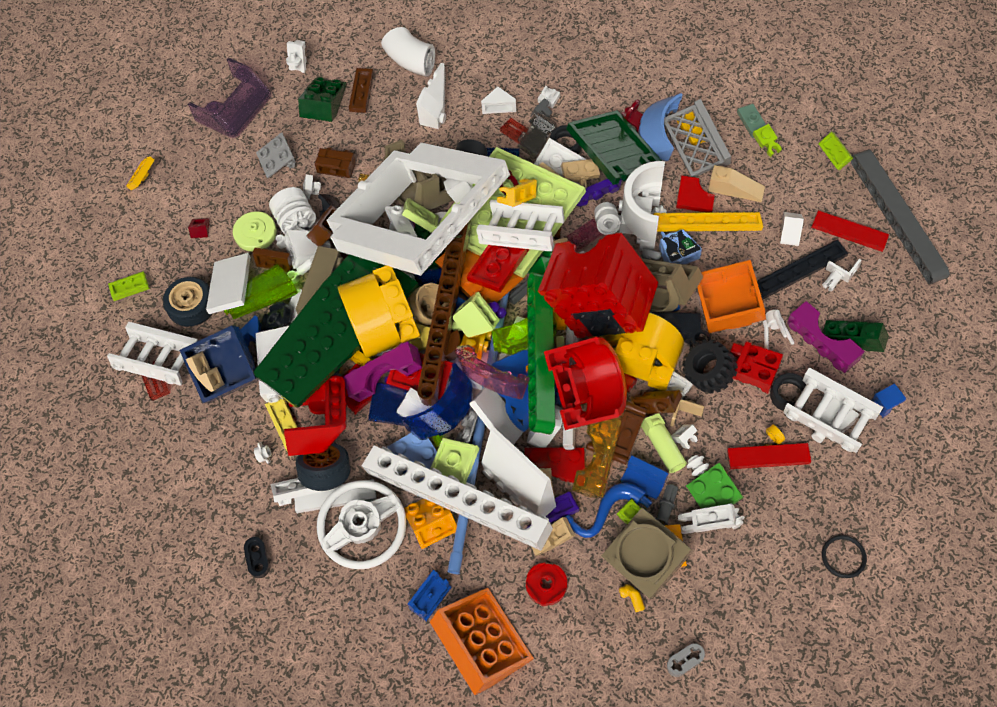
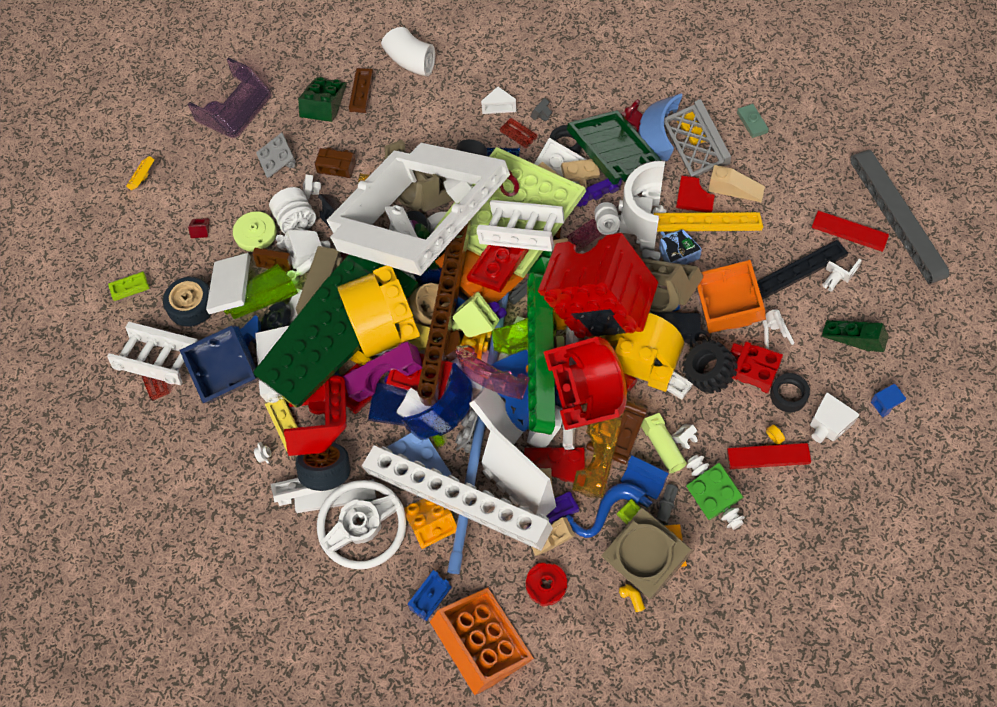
(208, 377): tan slope -> none
(256, 558): black plate -> none
(296, 56): white hips -> none
(321, 230): reddish brown brick -> none
(420, 215): yellowish green tile -> none
(432, 100): white wedge -> none
(455, 459): yellowish green tile -> none
(519, 193): yellow hinge -> none
(536, 134): clear smoke brick -> none
(550, 95): white tile -> none
(659, 401): reddish brown bracket -> none
(688, 406): tan bracket -> none
(689, 664): light grey beam -> none
(709, 519): white hinge -> none
(766, 137): lime plate -> none
(791, 228): white slope -> none
(830, 569): black tyre -> none
(831, 391): white fence -> none
(835, 150): lime plate -> none
(842, 353): magenta arch -> none

